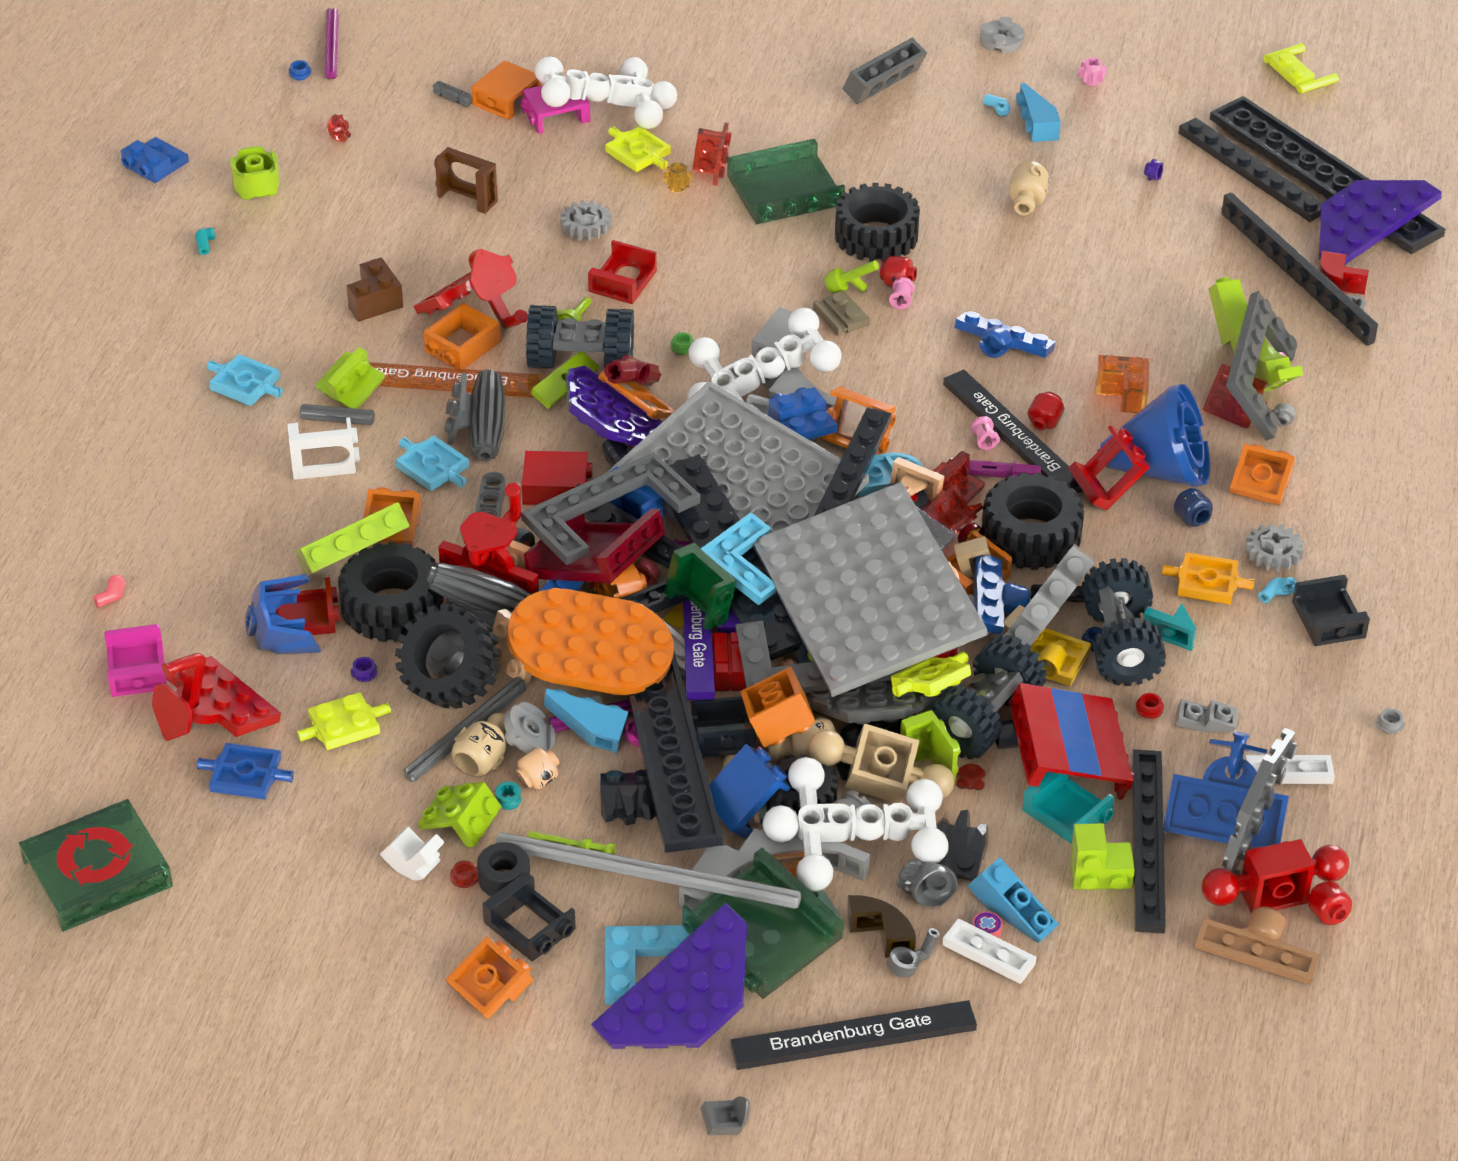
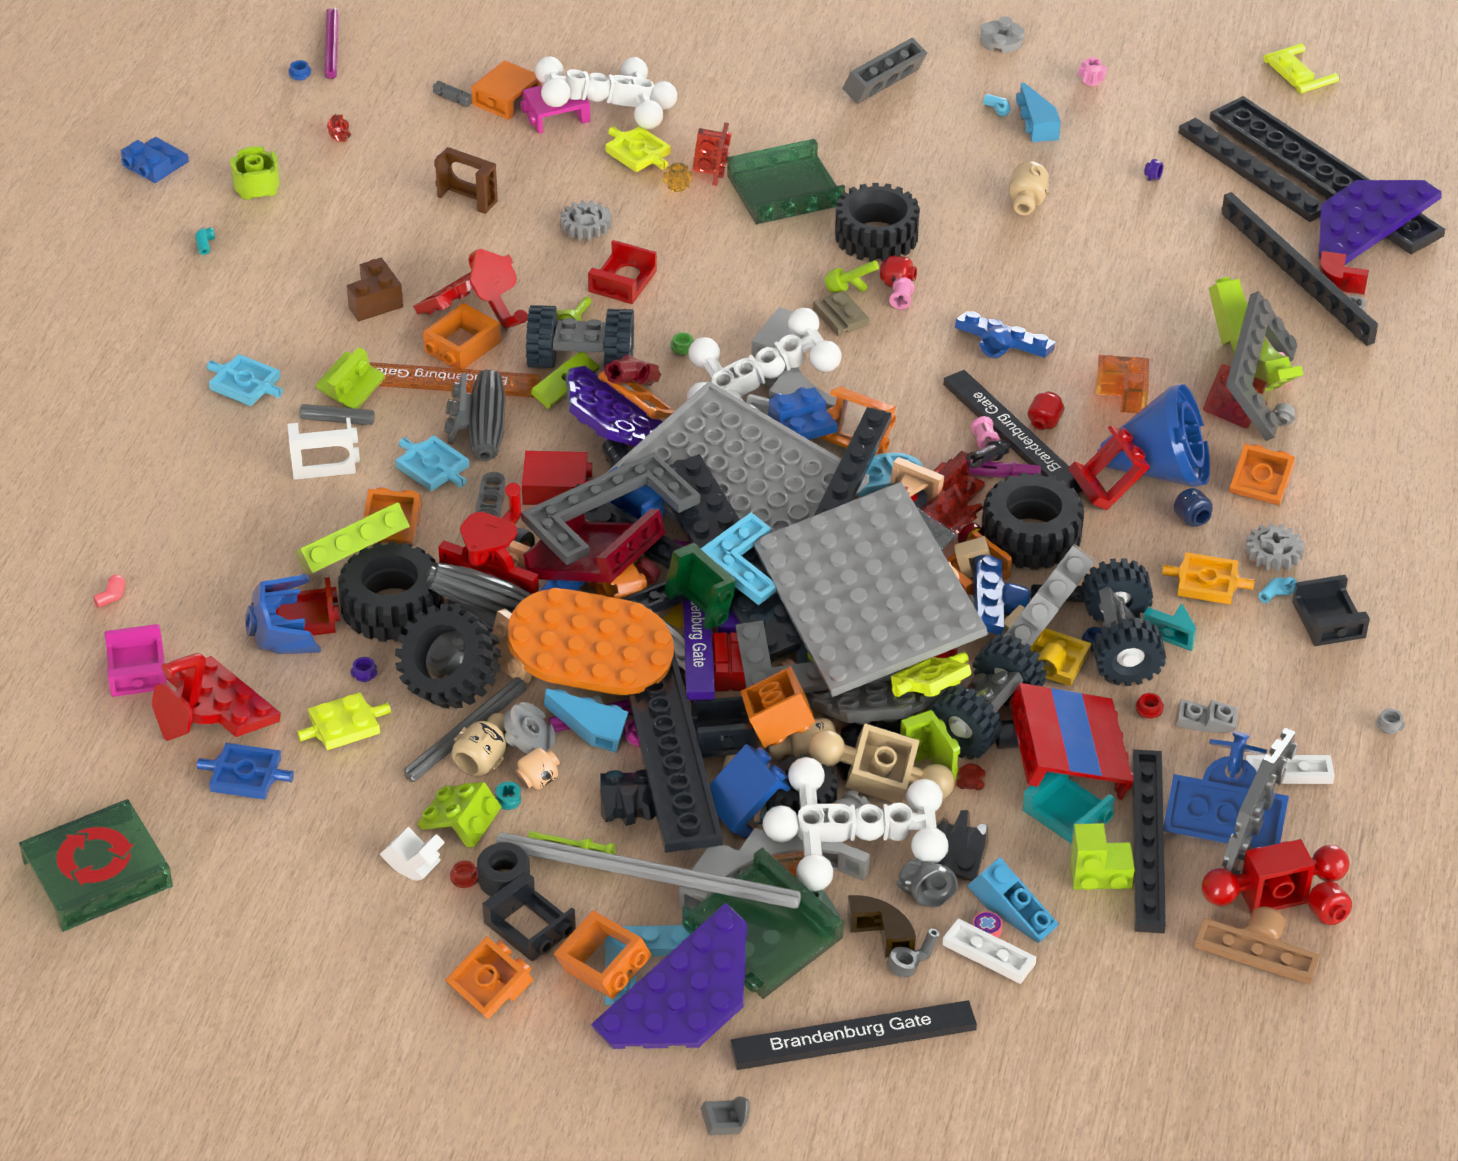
(587, 939): none -> orange window
(992, 452): none -> black axle

